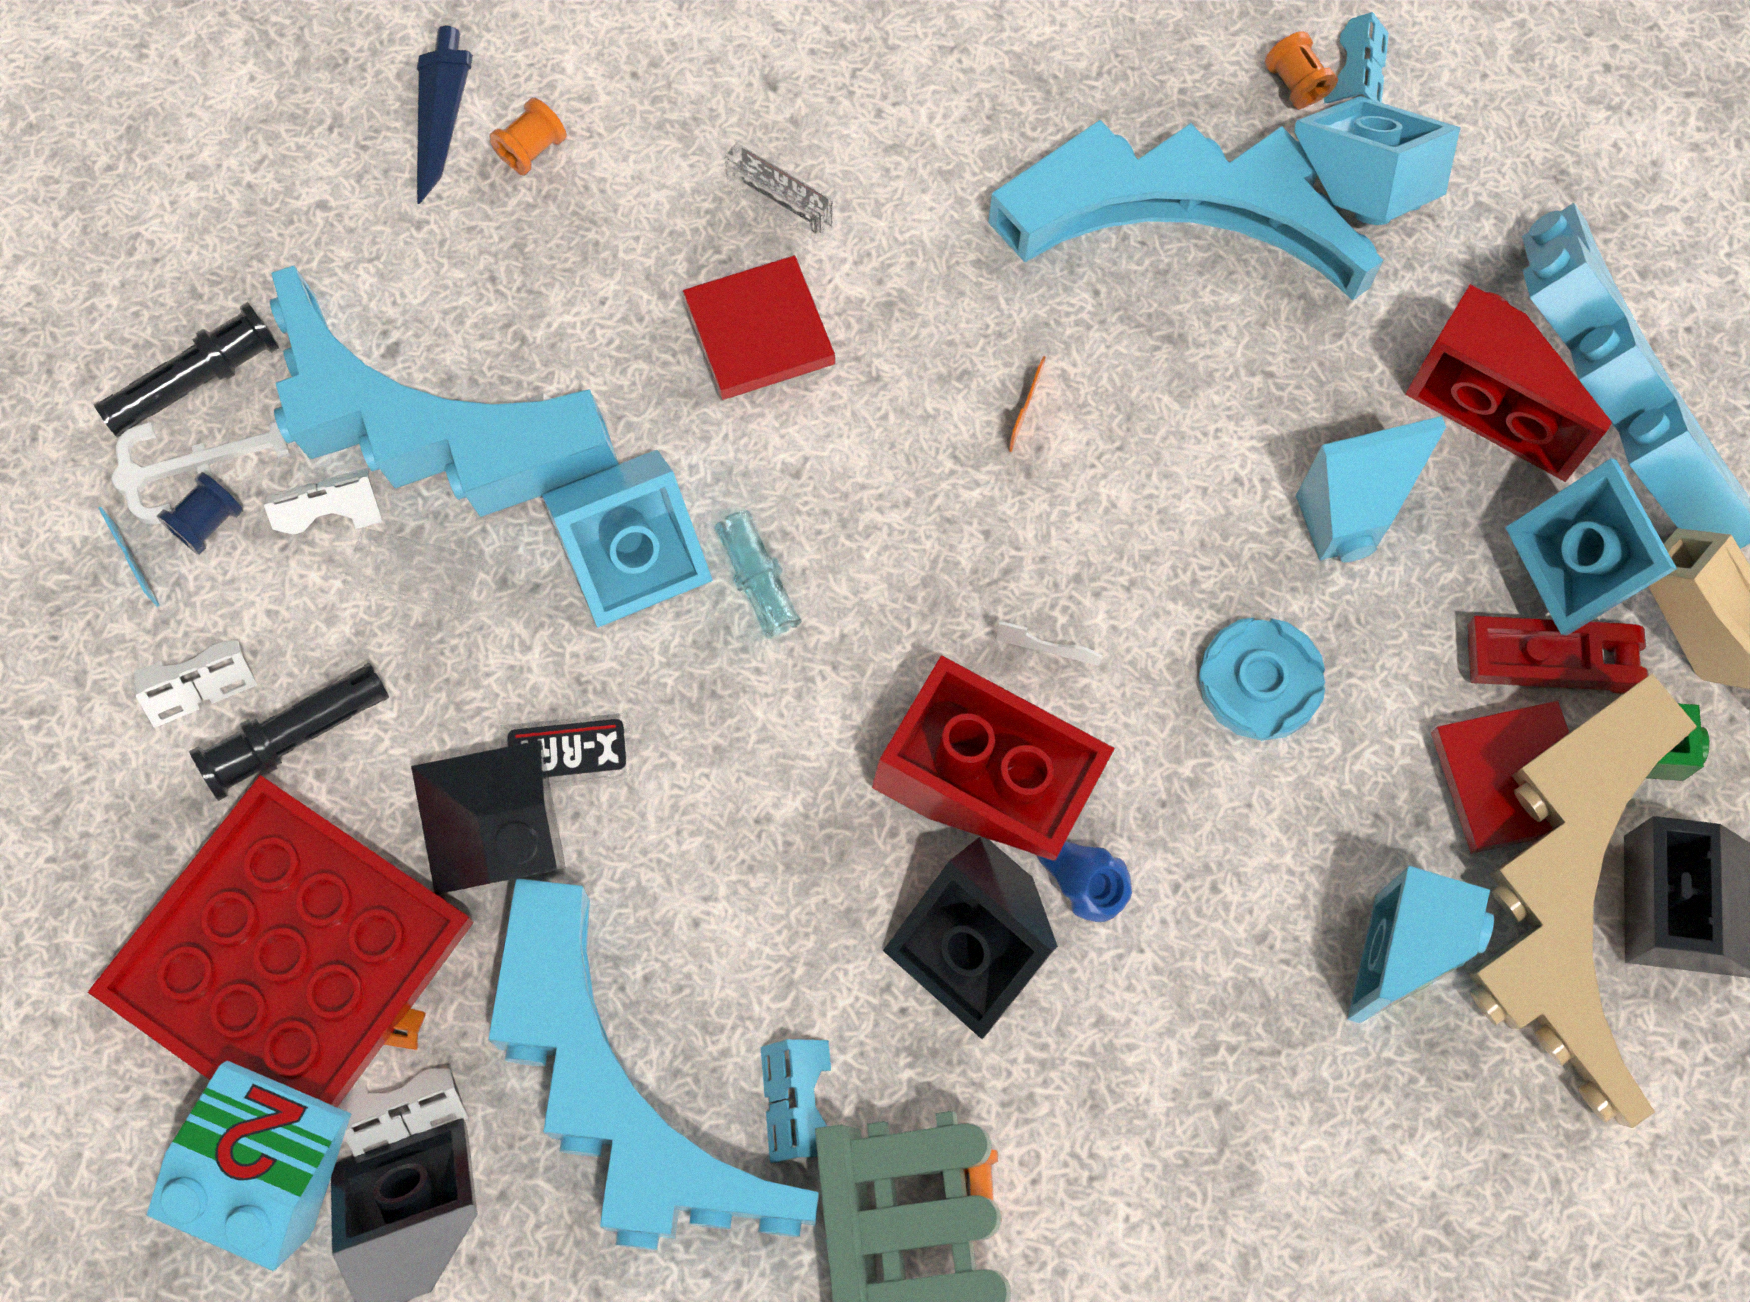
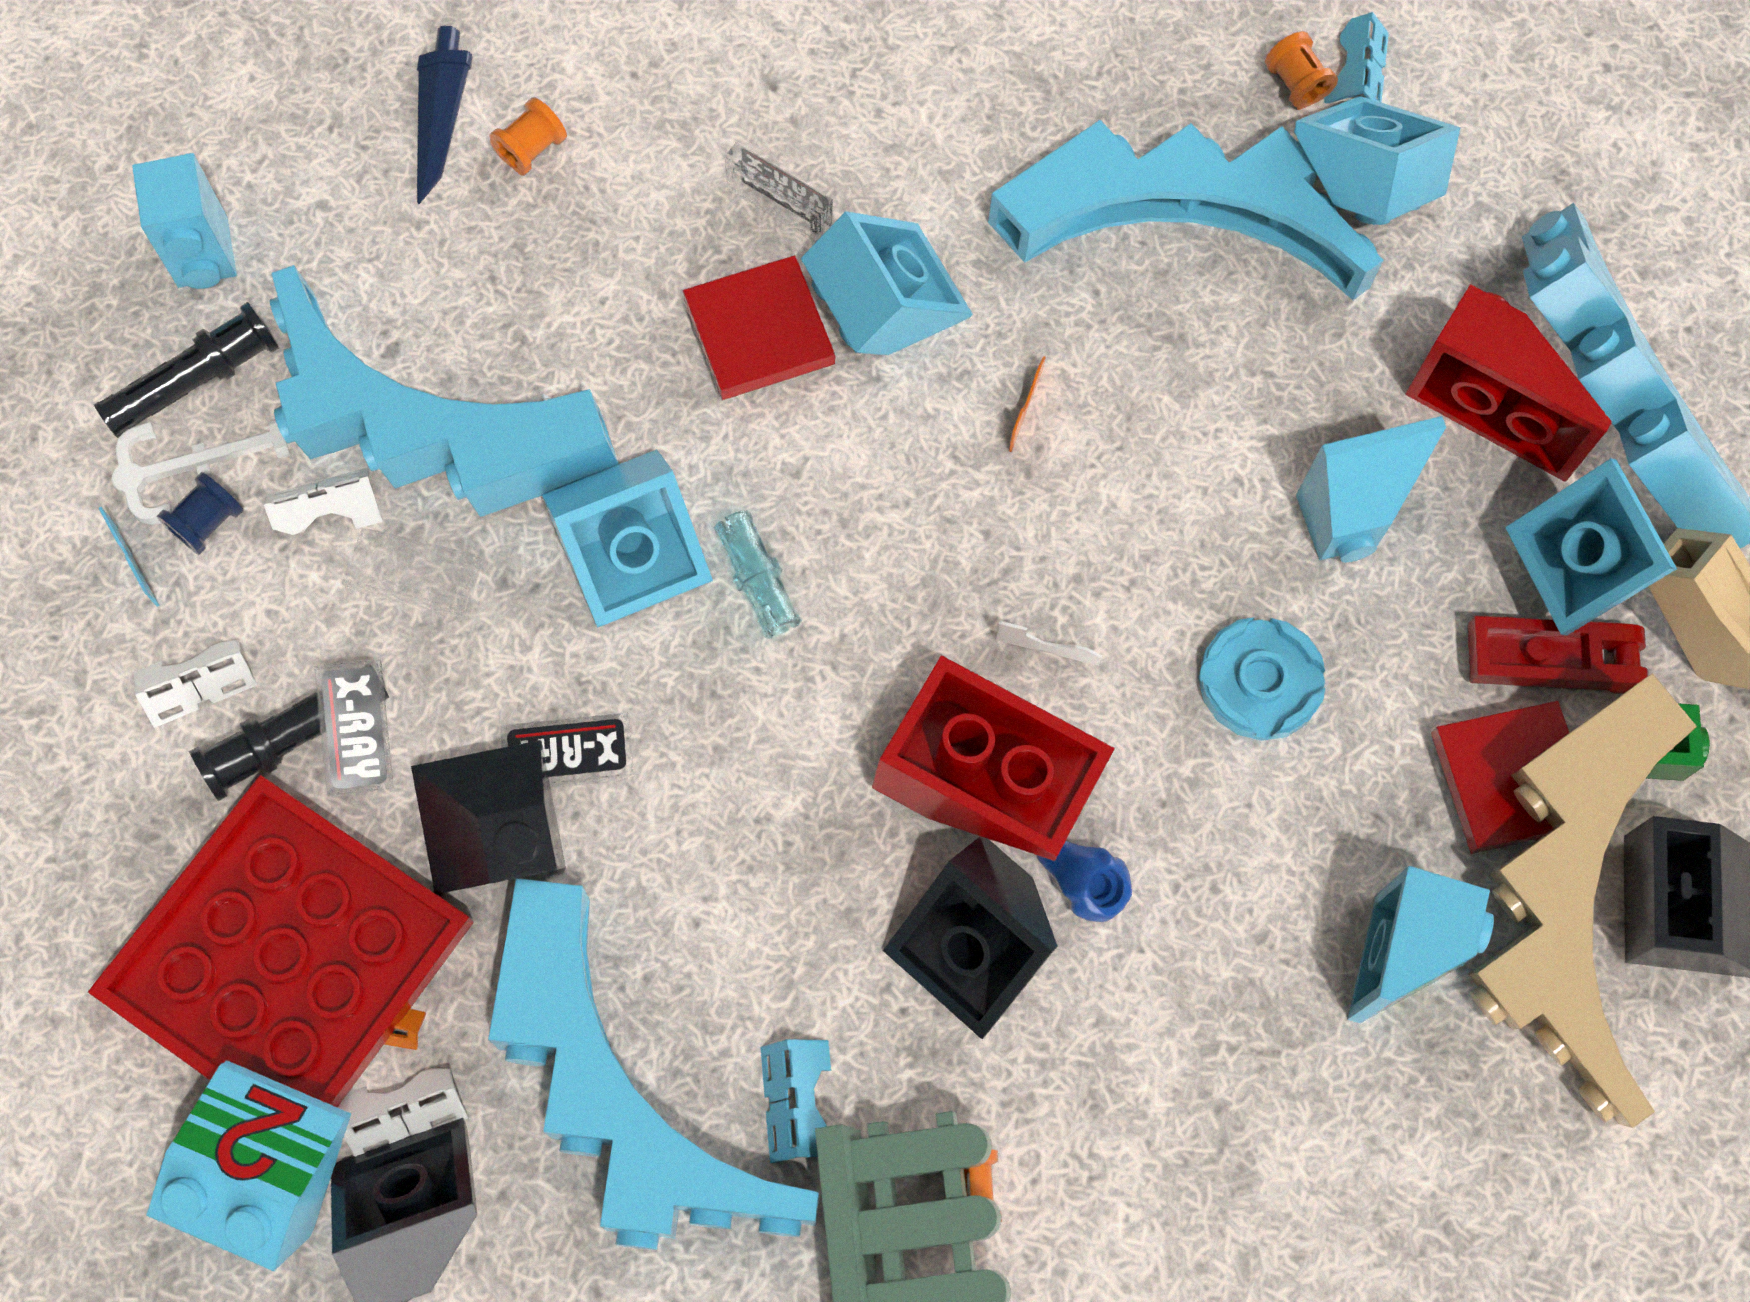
(184, 221): none -> medium azure brick
(353, 727): none -> tile
(883, 283): none -> medium azure slope

